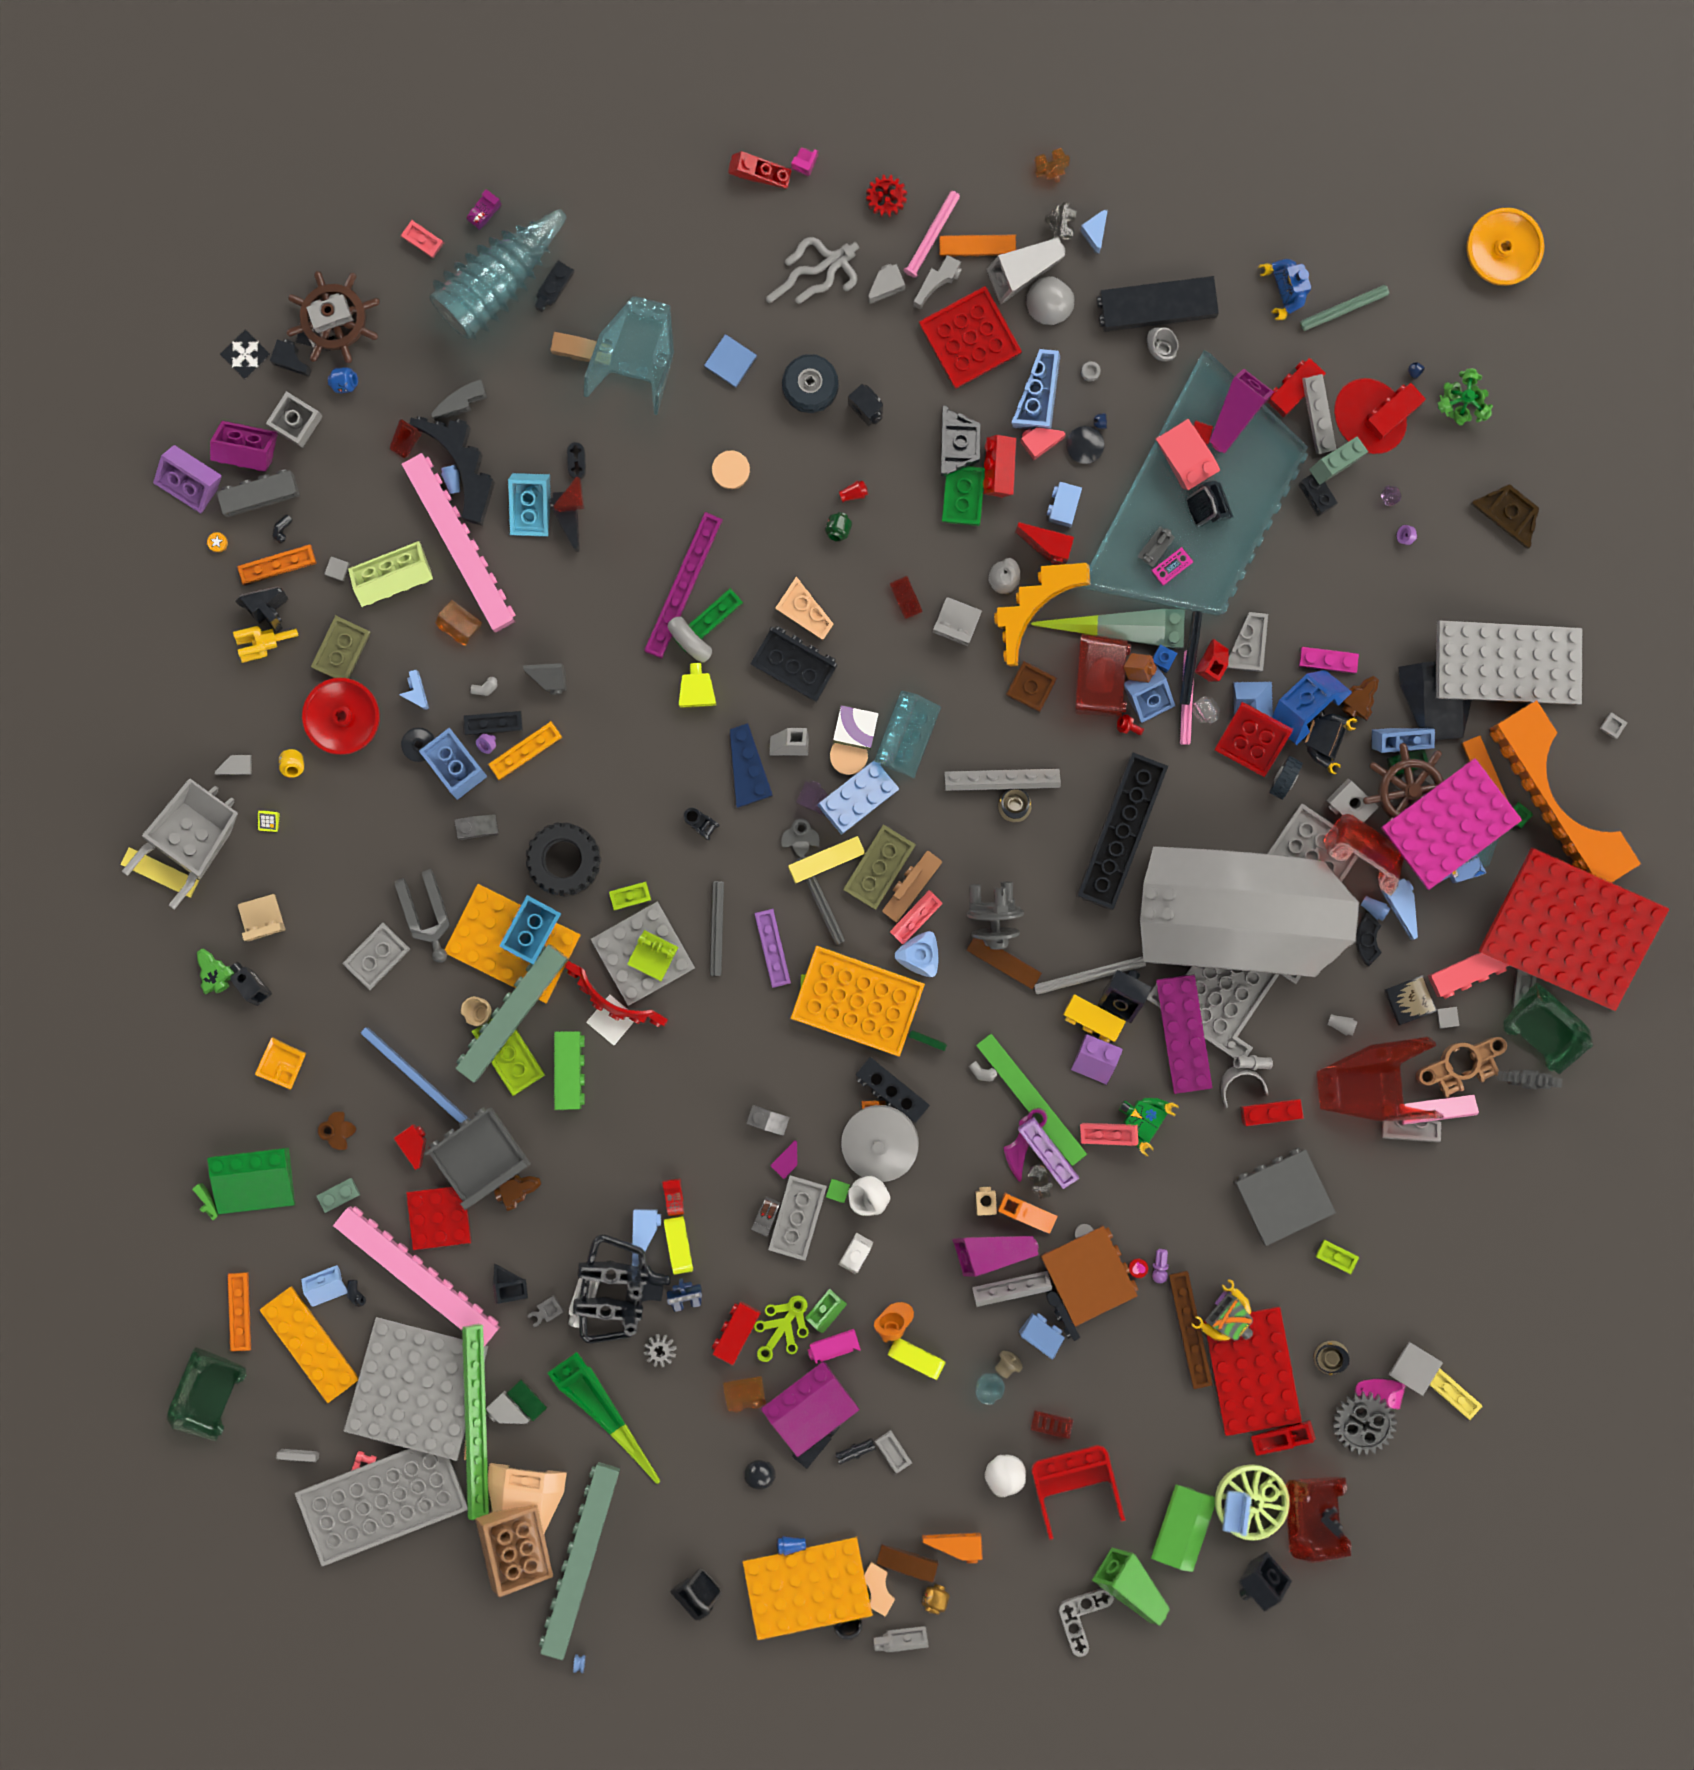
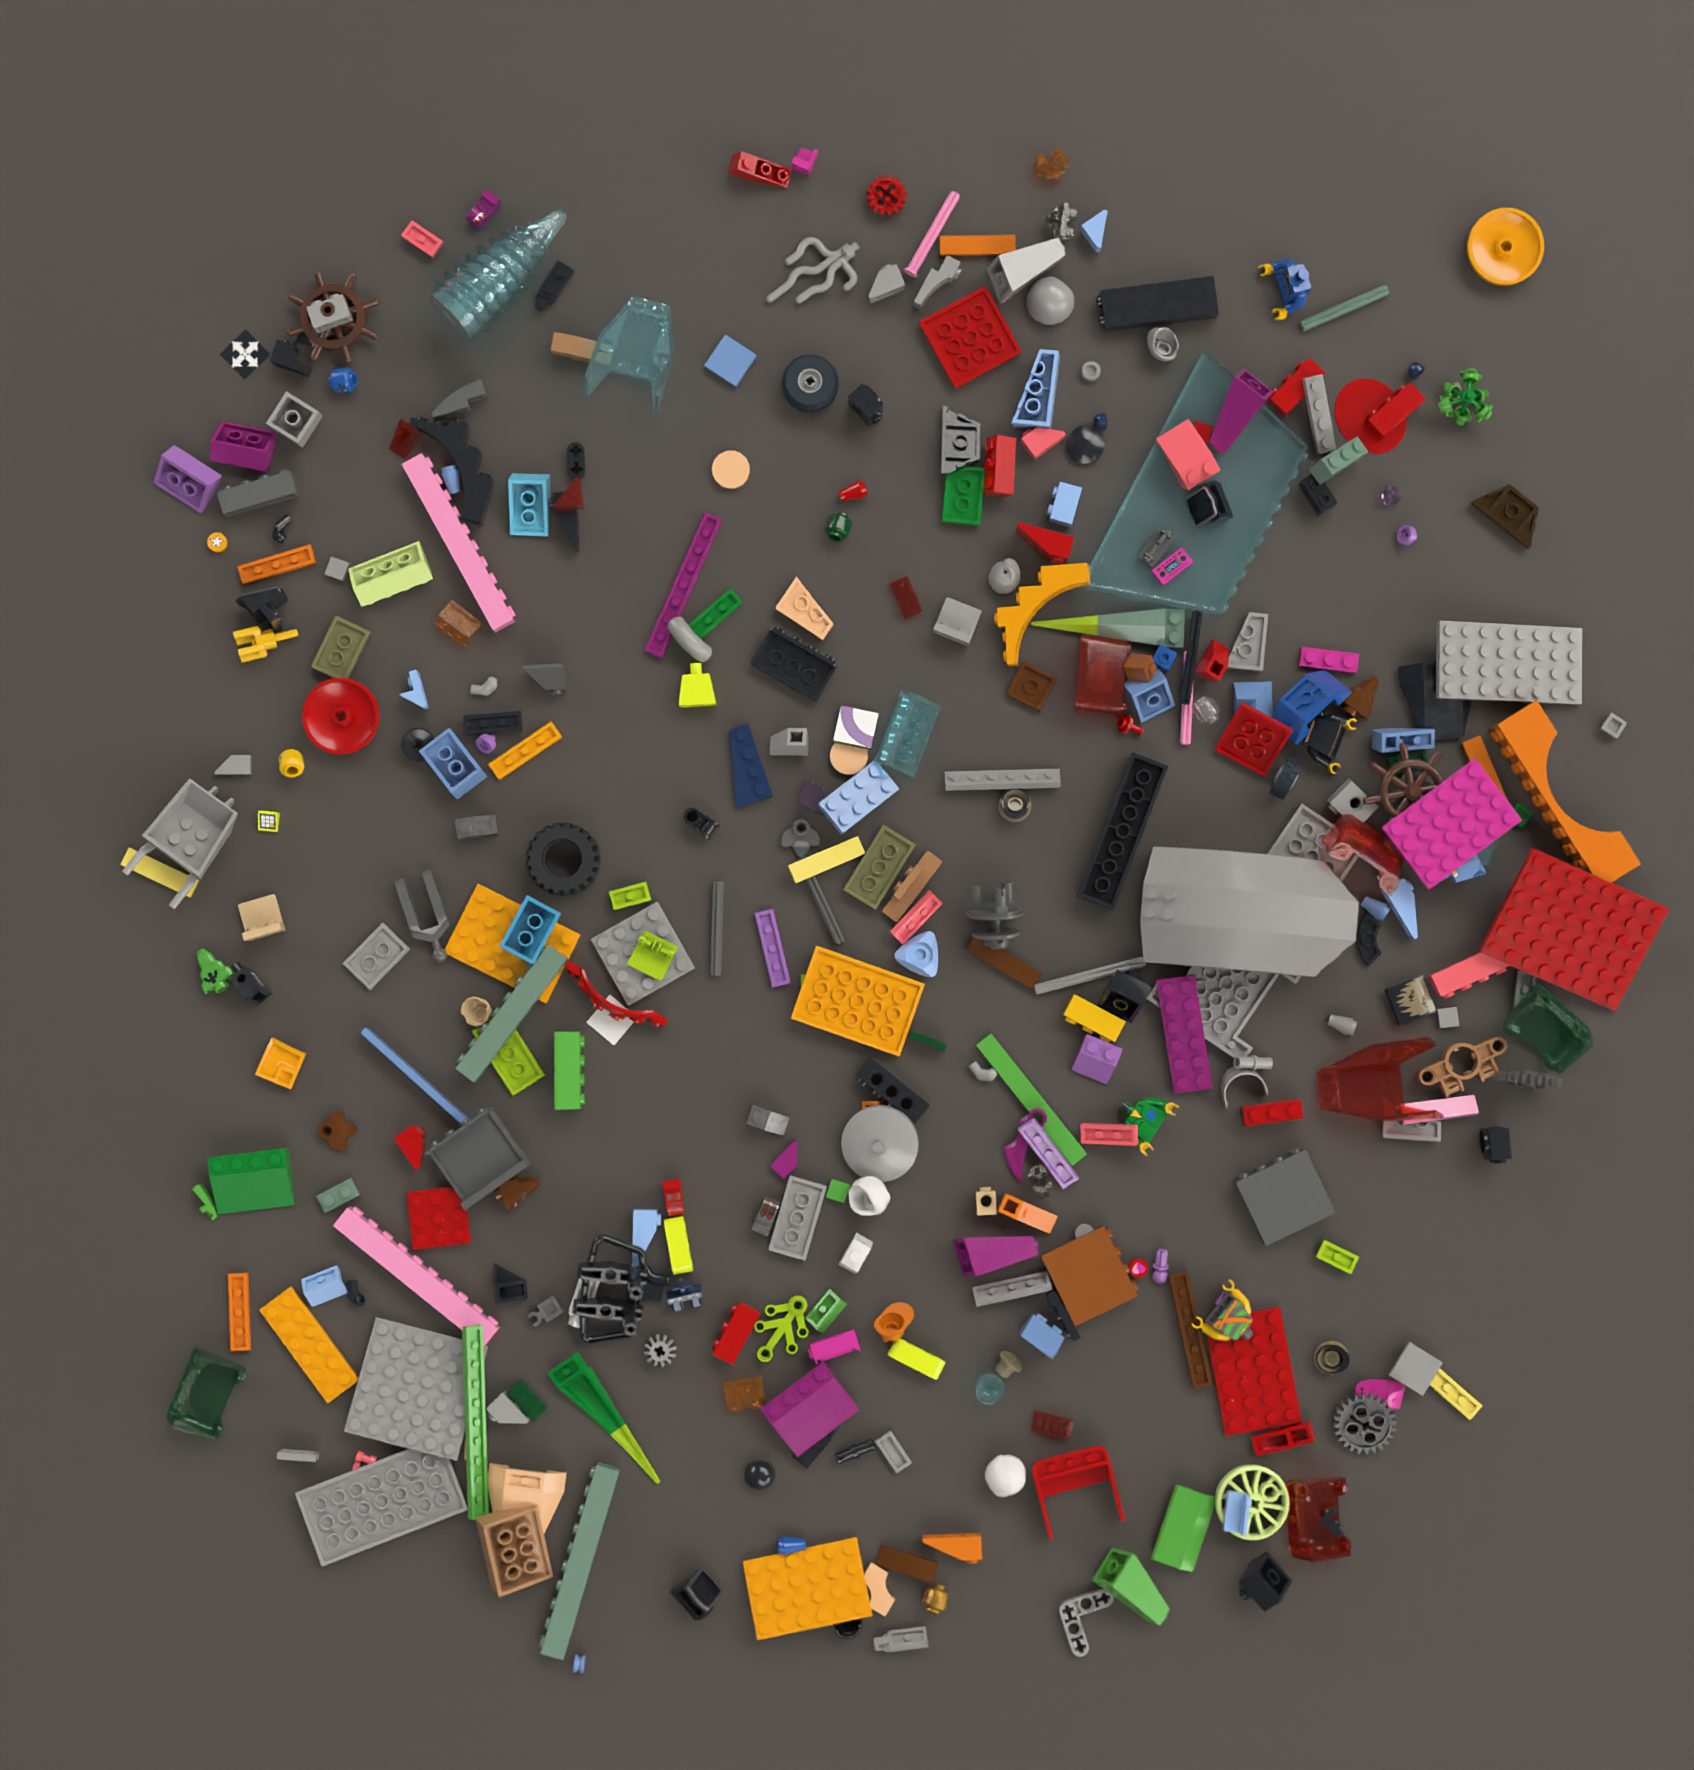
(1495, 1144): none -> black brick

